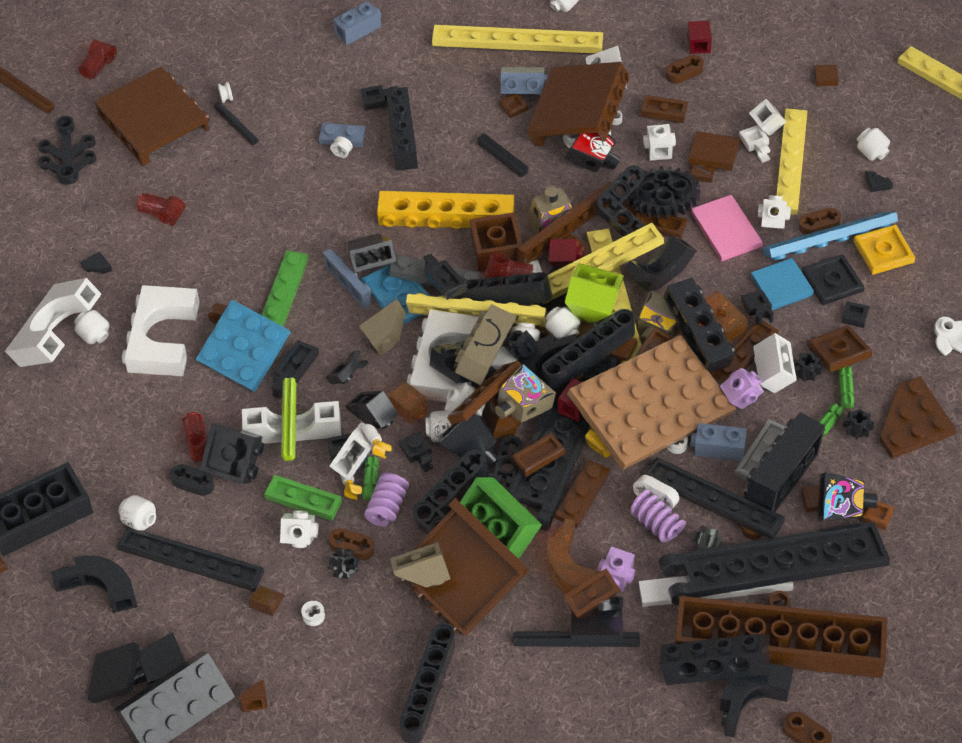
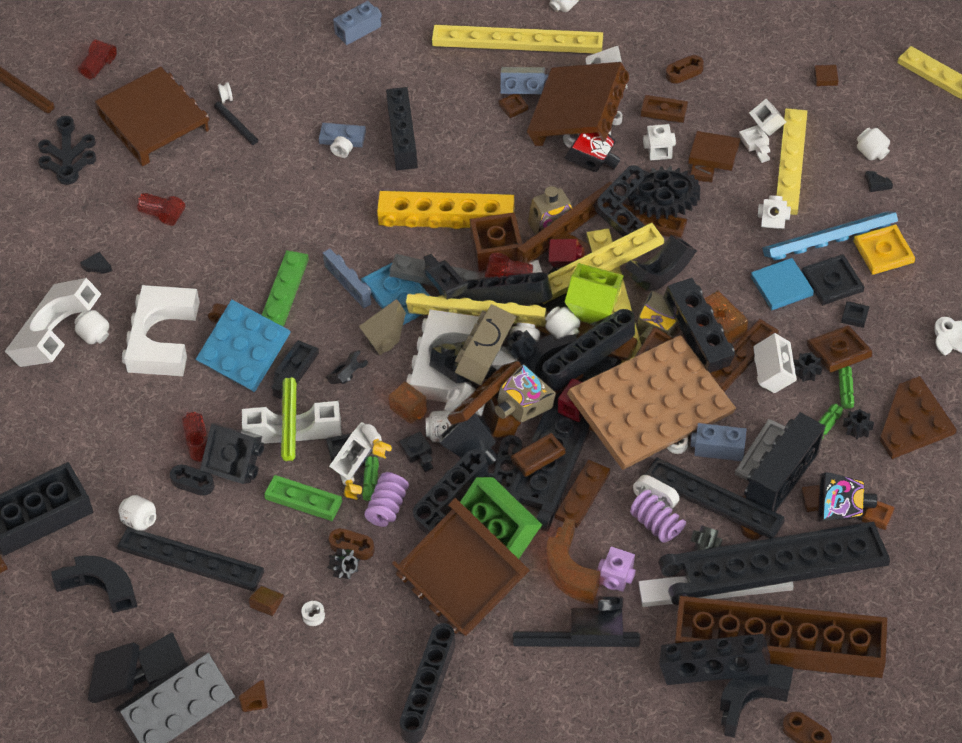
(291, 528): white brick -> none
(369, 252): black torso -> none
(373, 409): black slope -> none
(374, 96): black plate -> none
(422, 566): dark tan slope -> none
(502, 155): black axle -> none
(592, 593): reddish brown plate -> none
(596, 444): yellow tile -> none
(699, 37): dark red brick -> none
(726, 227): bright pink tile -> none
(742, 388): lavender brick -> none
(758, 305): black plate -> none
(778, 596): reddish brown hinge -> none
(819, 220): reddish brown beam -> none

